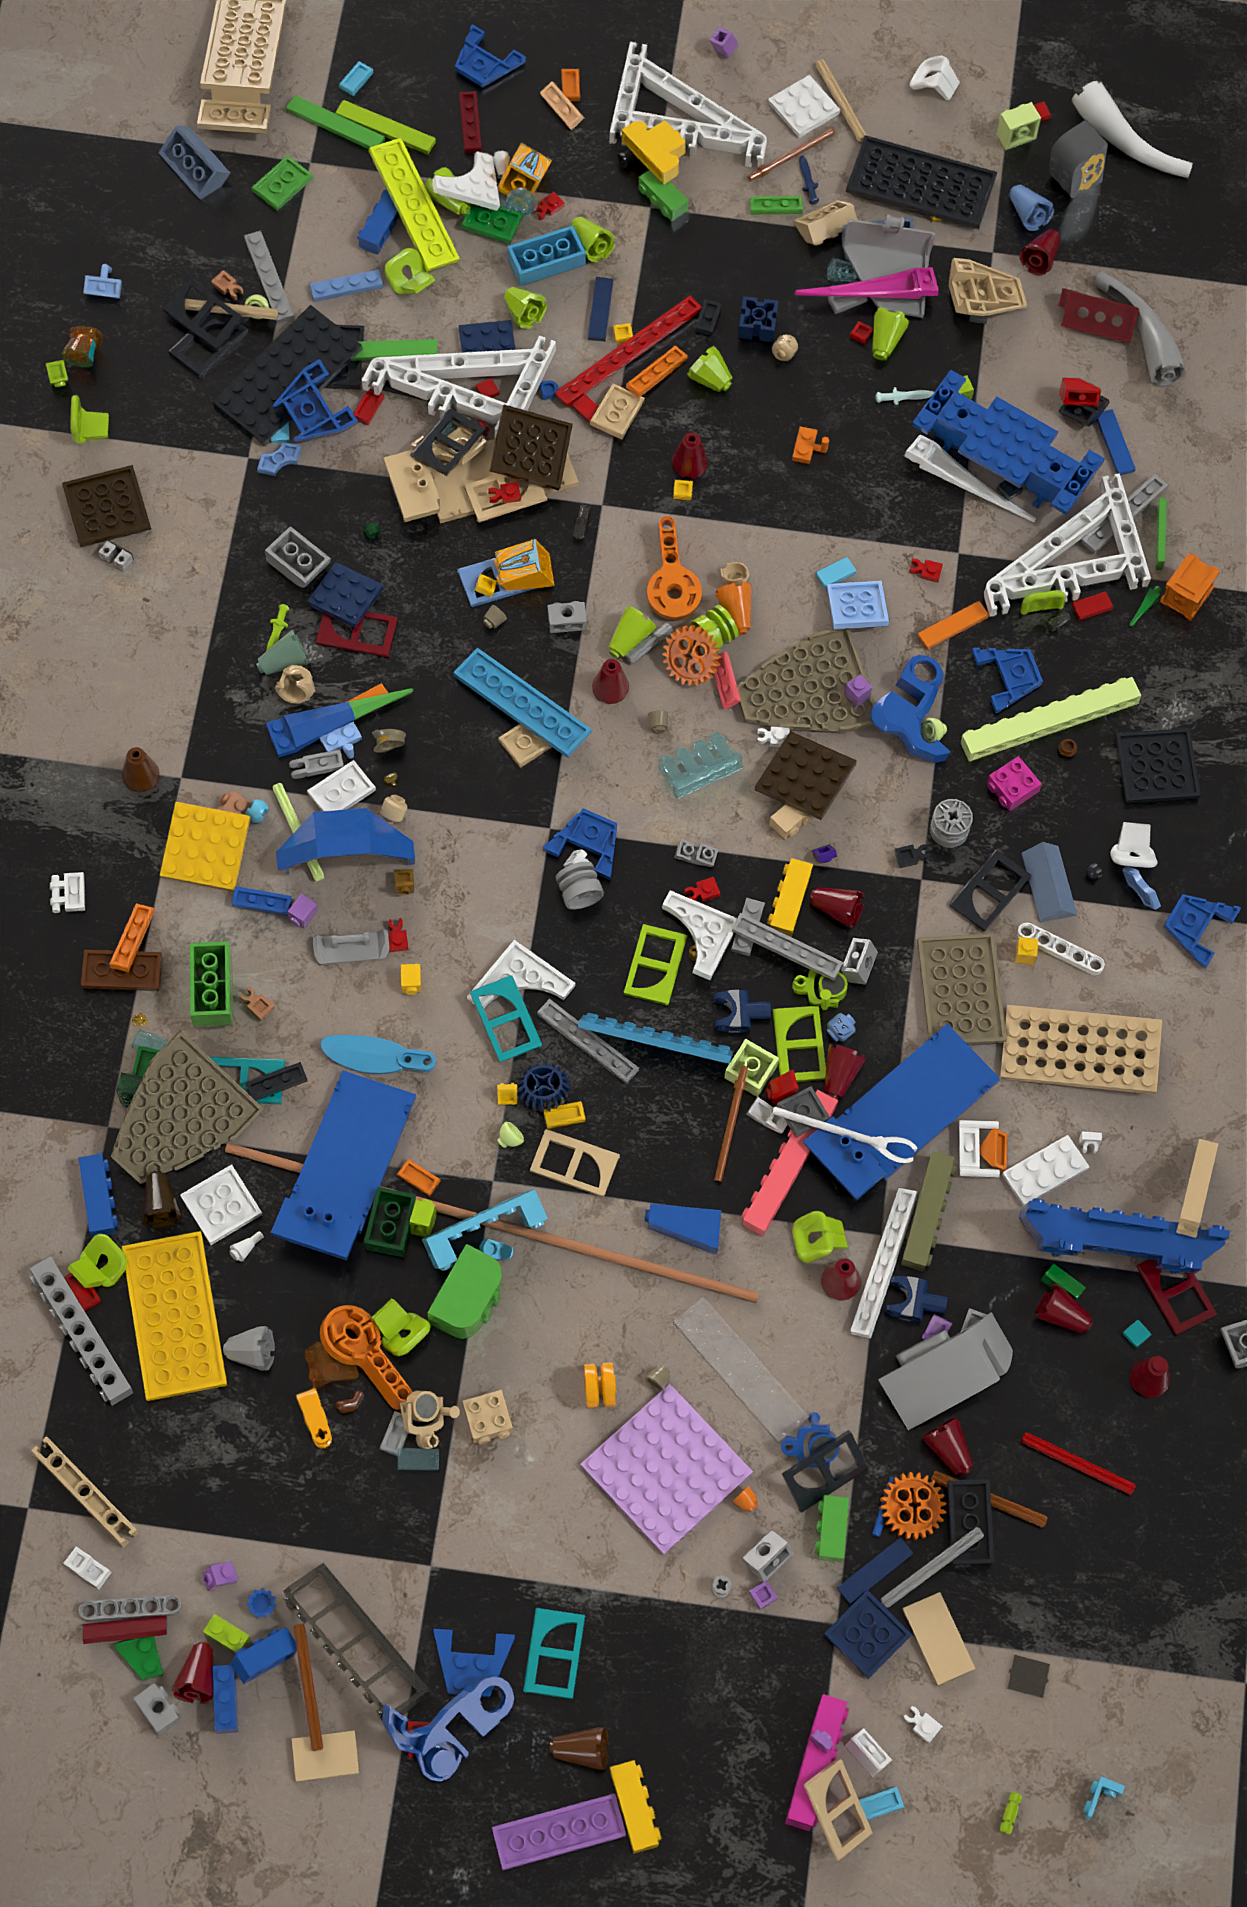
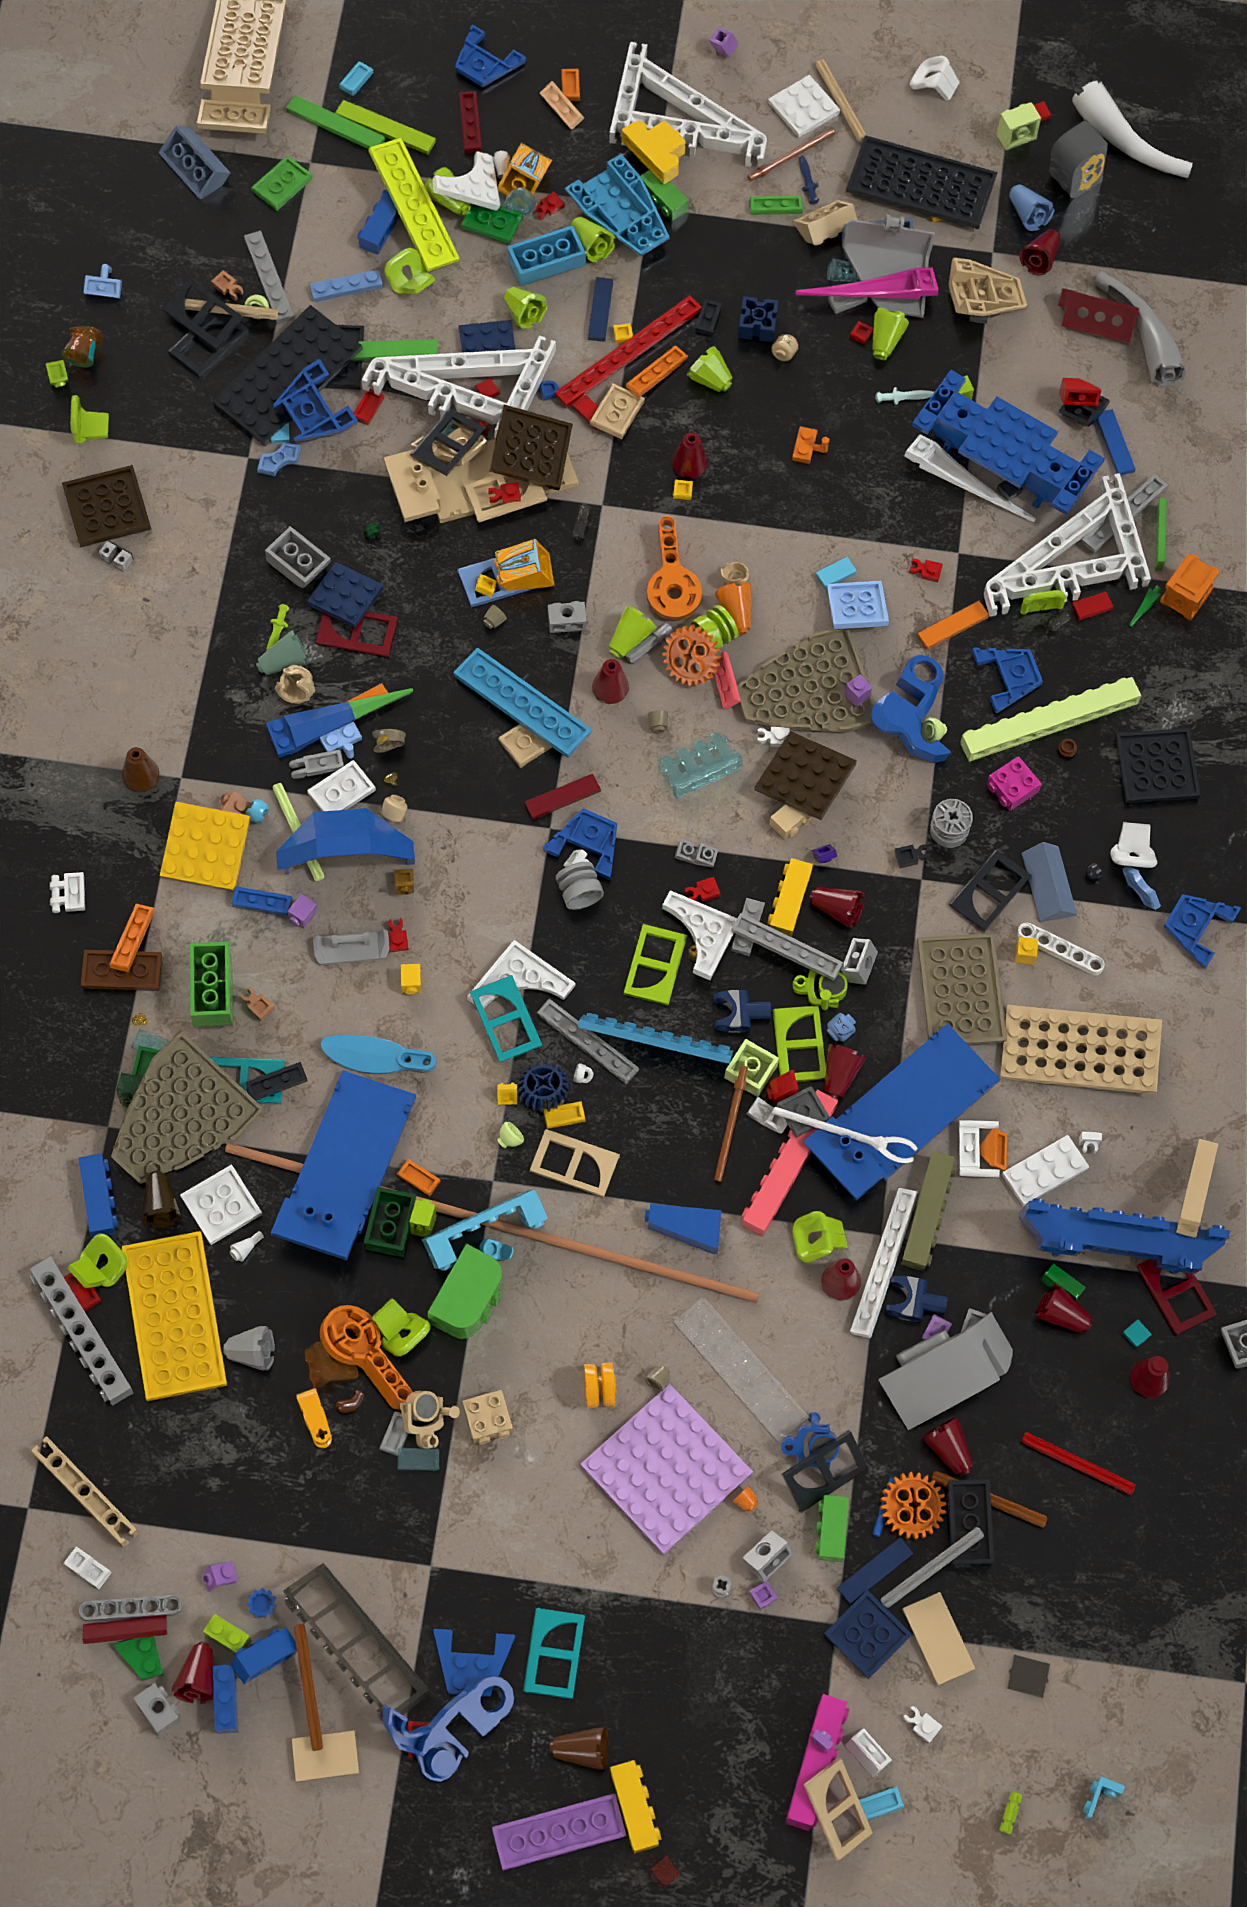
(562, 796): none -> dark red tile
(579, 1074): none -> white tile
(621, 205): none -> dark azure wedge
(665, 1872): none -> clear red panel

